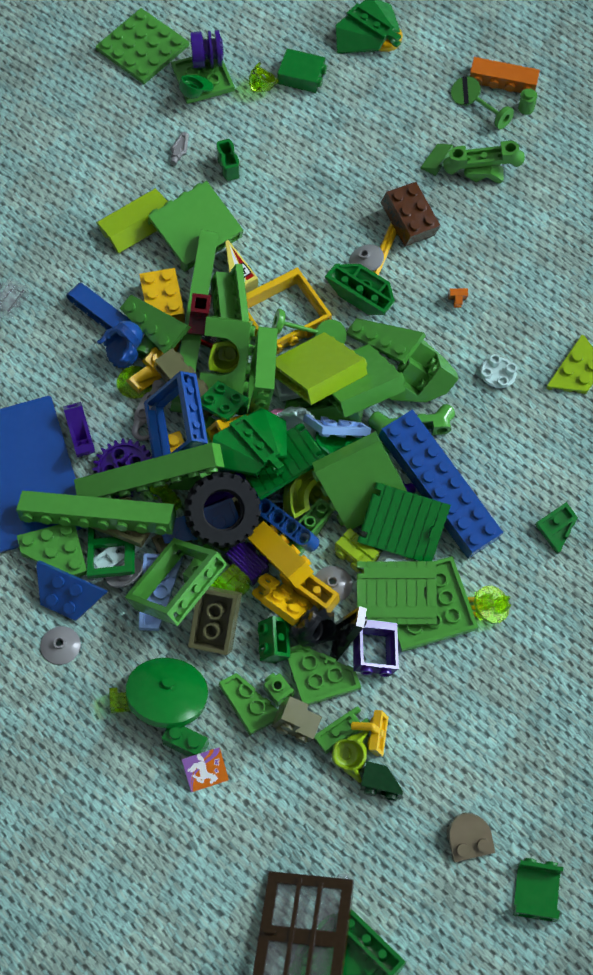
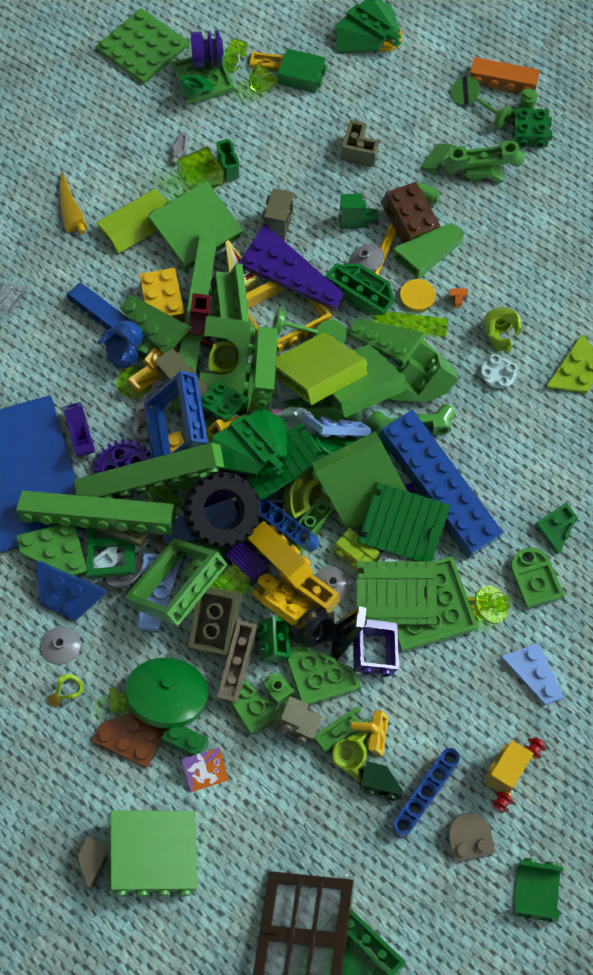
(55, 699): none -> lime piece
(71, 214): none -> yellow piece
(92, 858): none -> dark tan slope
(130, 738): none -> dark orange plate
(152, 853): none -> bright green brick
(200, 167): none -> clear neon green piece
(233, 54): none -> clear neon green leg
(238, 661): none -> dark tan slope
(266, 63): none -> yellow tile
(278, 211): none -> olive brick
(281, 264): none -> dark purple wing
(354, 211): none -> green hinge
(357, 147): none -> olive brick
(417, 295): none -> yellow tile
(426, 324): none -> clear neon green tile
(428, 249): none -> bright green slope
(430, 193): none -> bright green brick
(431, 784): none -> blue beam
(499, 321): none -> lime piece
(511, 764): none -> yellow brick
(532, 127): none -> green brick
(535, 579): none -> bright green plate
(535, 673): none -> light blue wing

